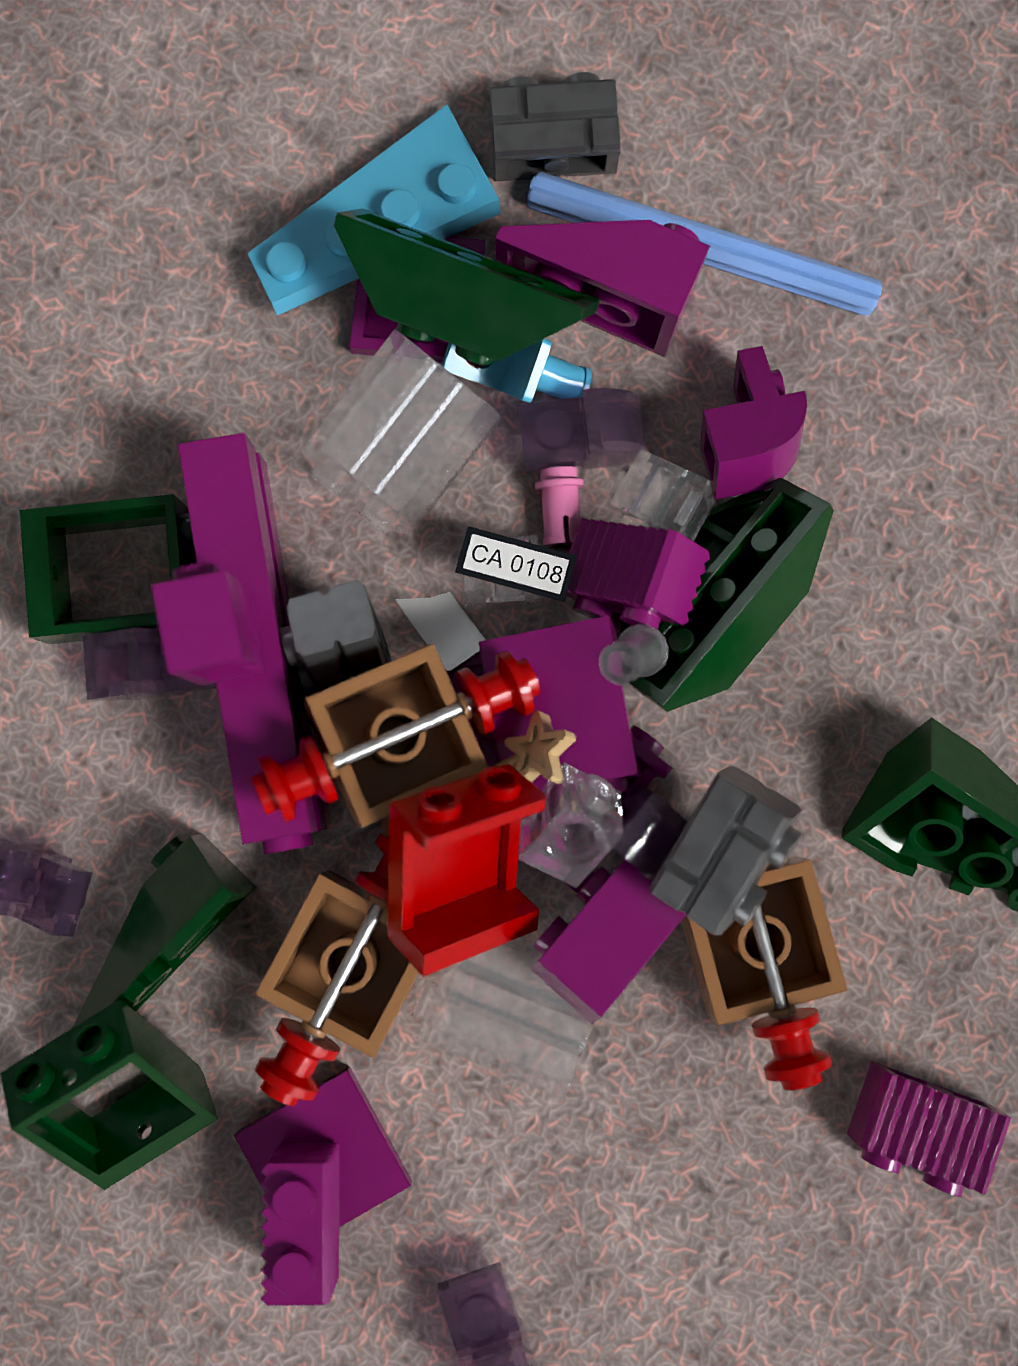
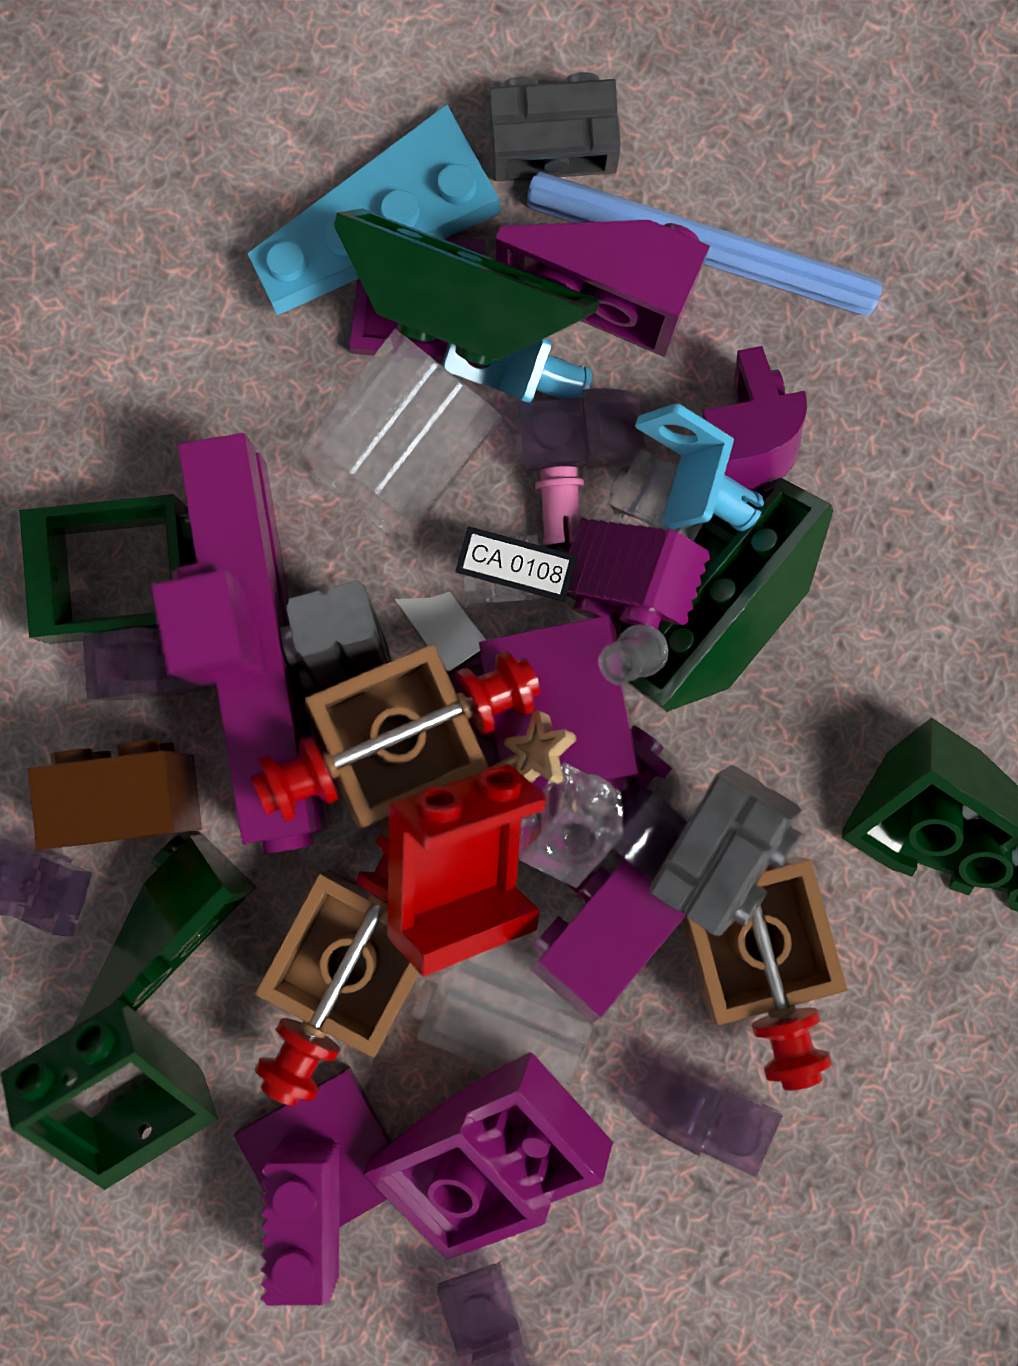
(107, 798): none -> reddish brown brick
(492, 1159): none -> magenta slope
(700, 480): none -> medium azure bracket
(705, 1115): none -> clear purple brick
(928, 1129): magenta brick -> none

